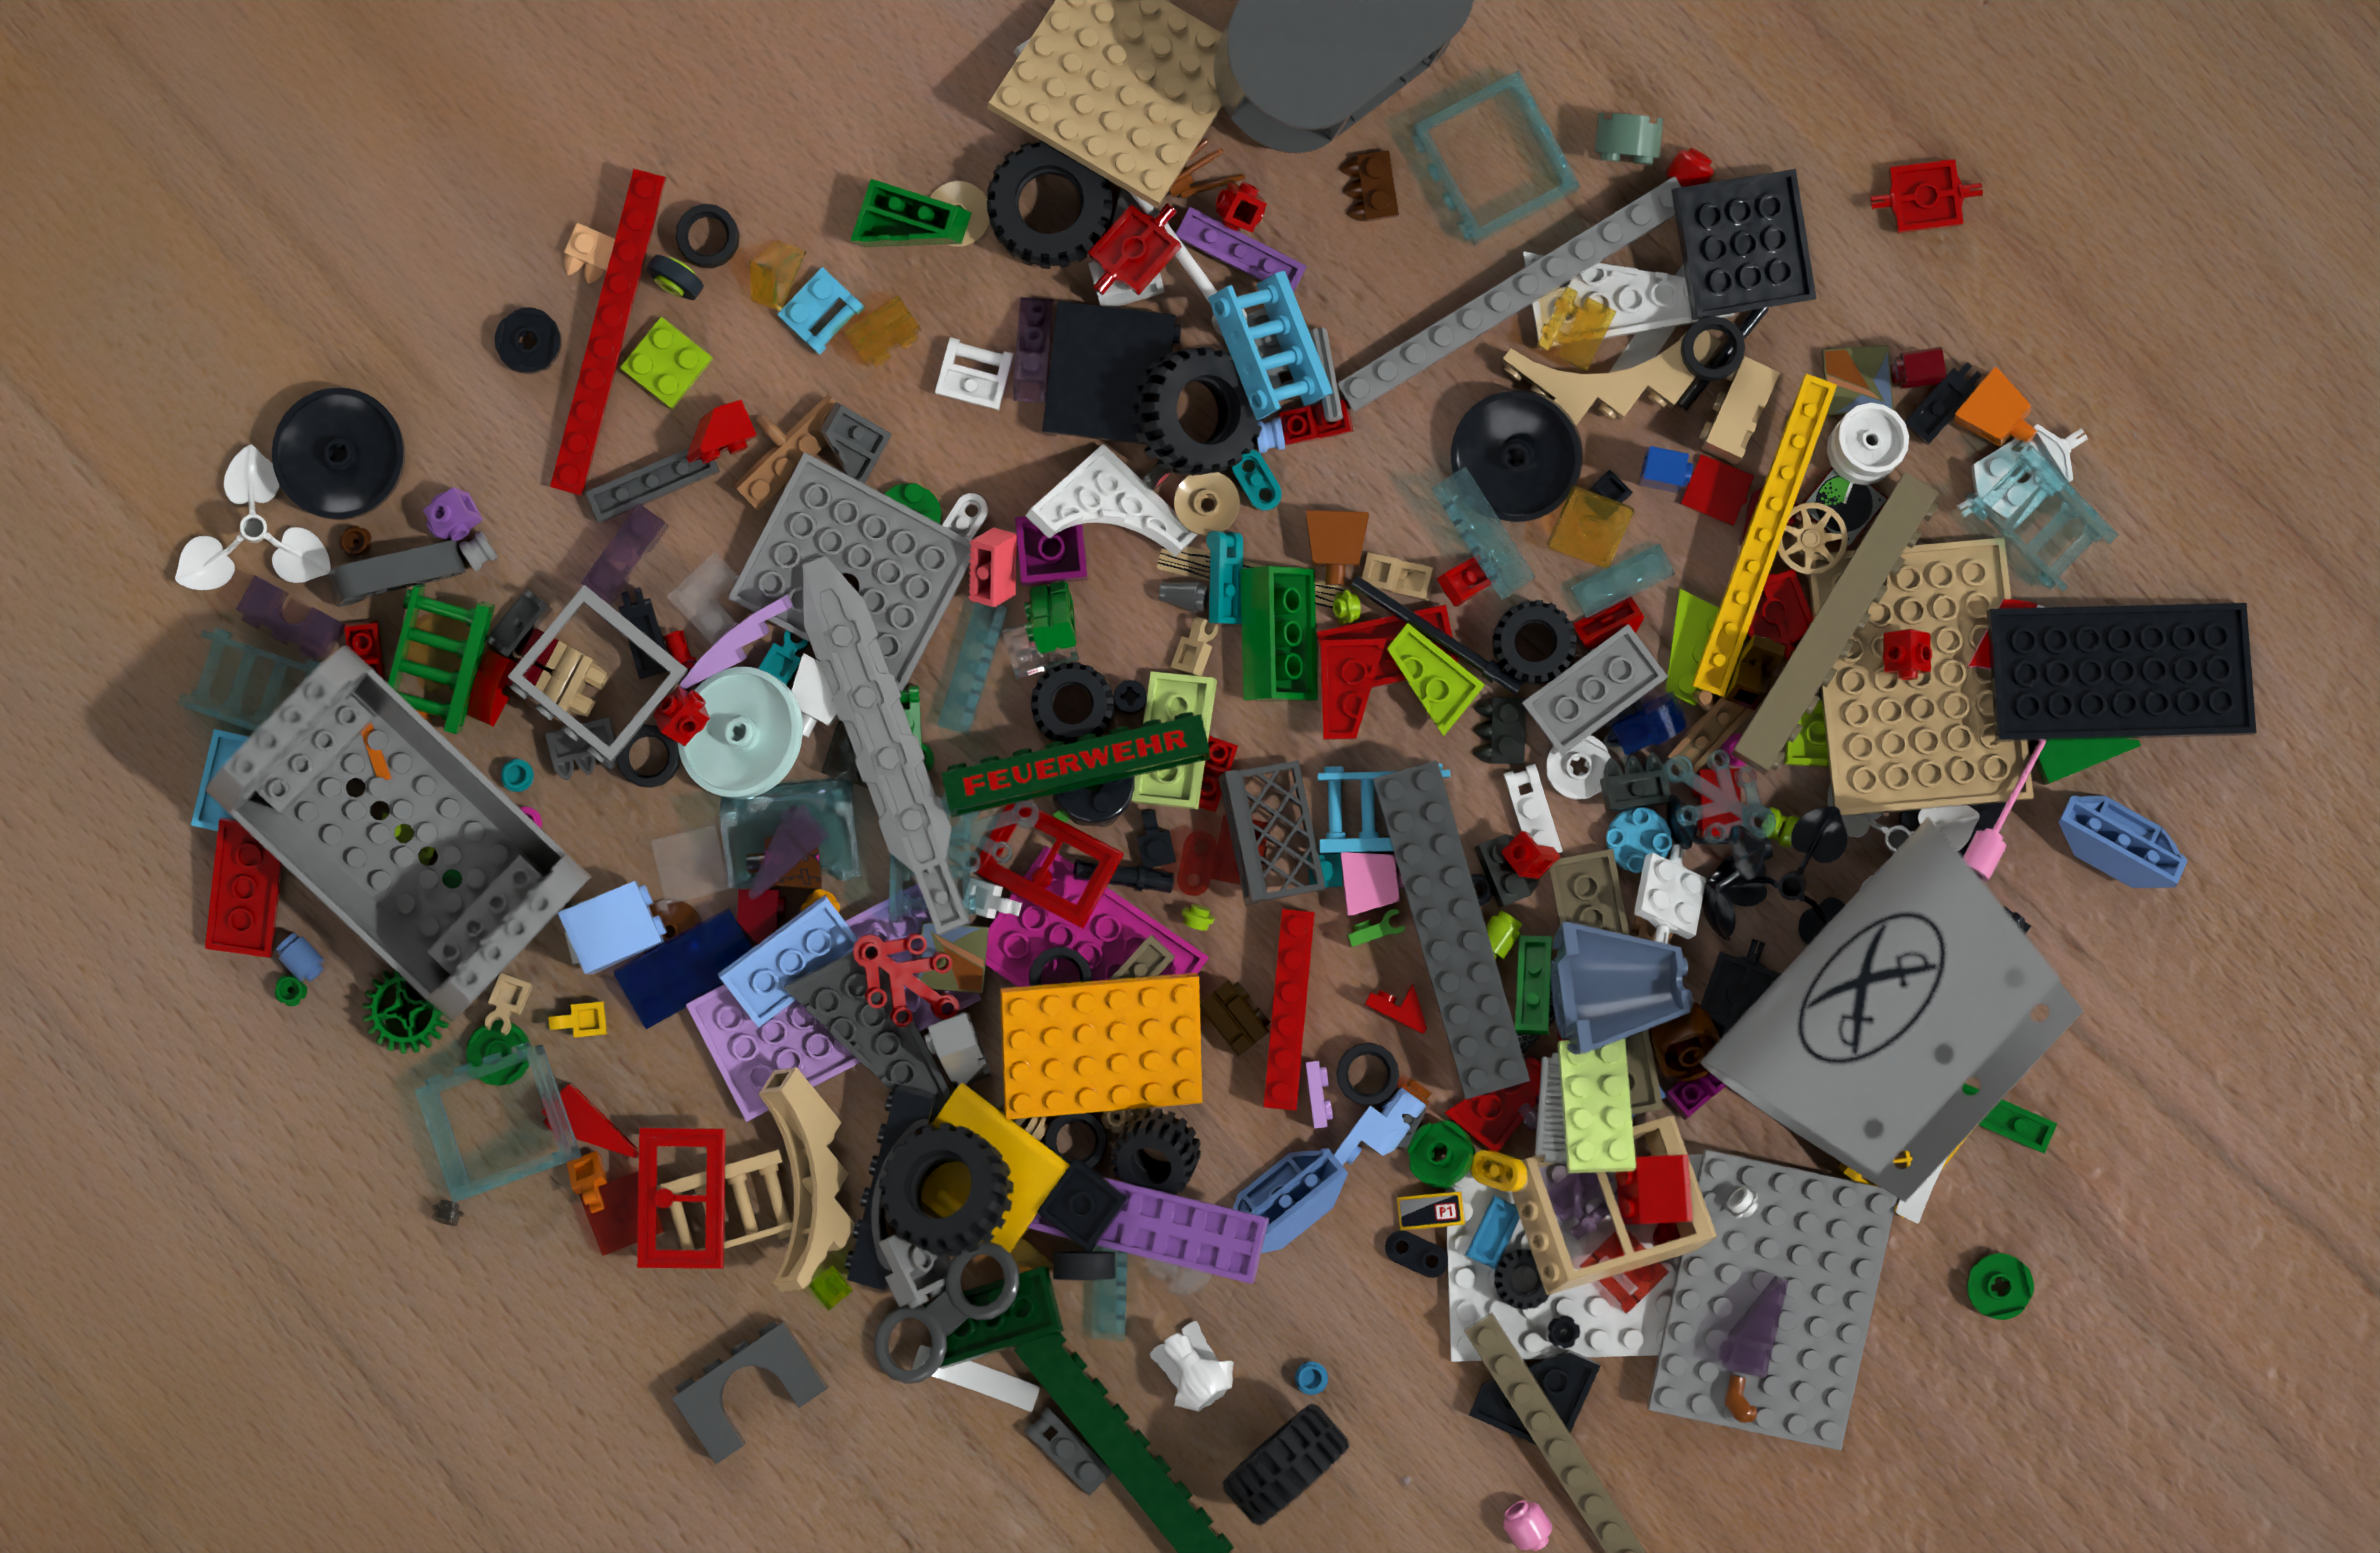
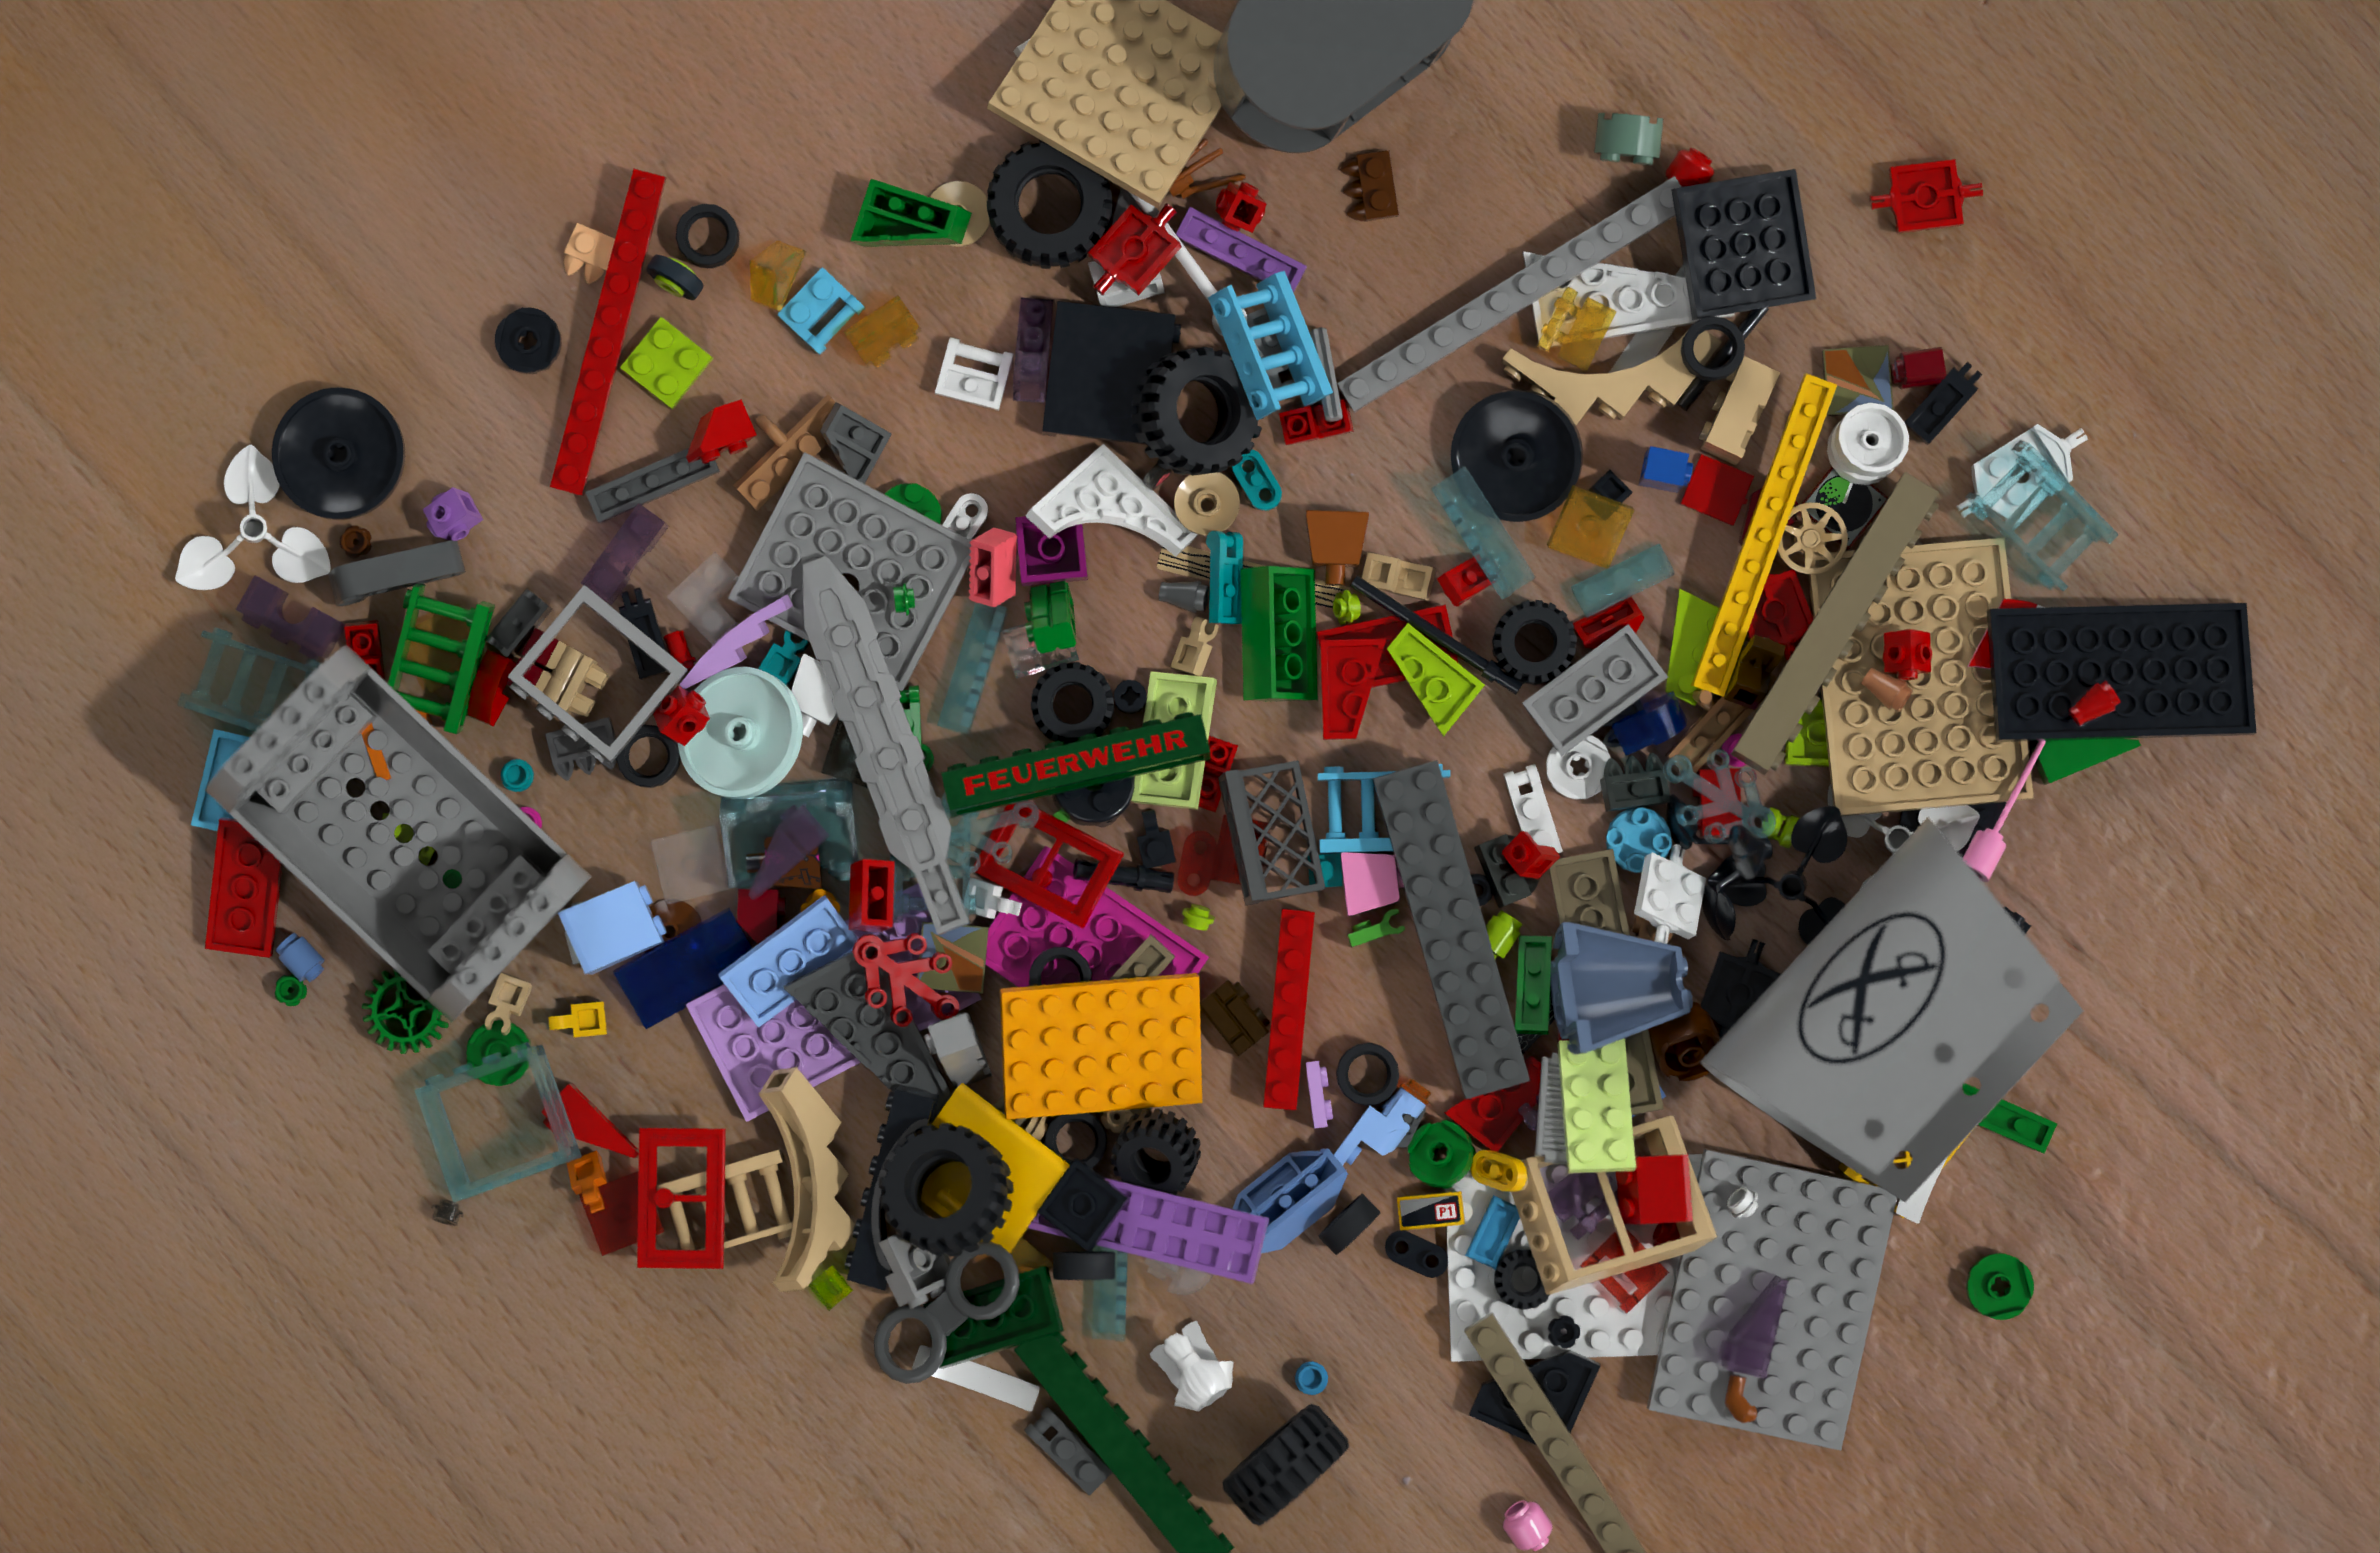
(478, 551): light grey wheel -> none
(703, 1400): dark grey arch -> none
(871, 895): none -> red brick
(903, 599): none -> green plate
(1270, 435): light blue wheel -> none
(1349, 1224): none -> black tyre
(1407, 1014): red slope -> none
(1454, 199): clear light blue window -> none
(1504, 731): pearl dark grey plate -> none
(1691, 1095): magenta slope -> none
(1889, 690): none -> nougat cone
(1996, 411): orange torso -> none
(2095, 703): none -> red cone
(2121, 843): medium blue wedge -> none

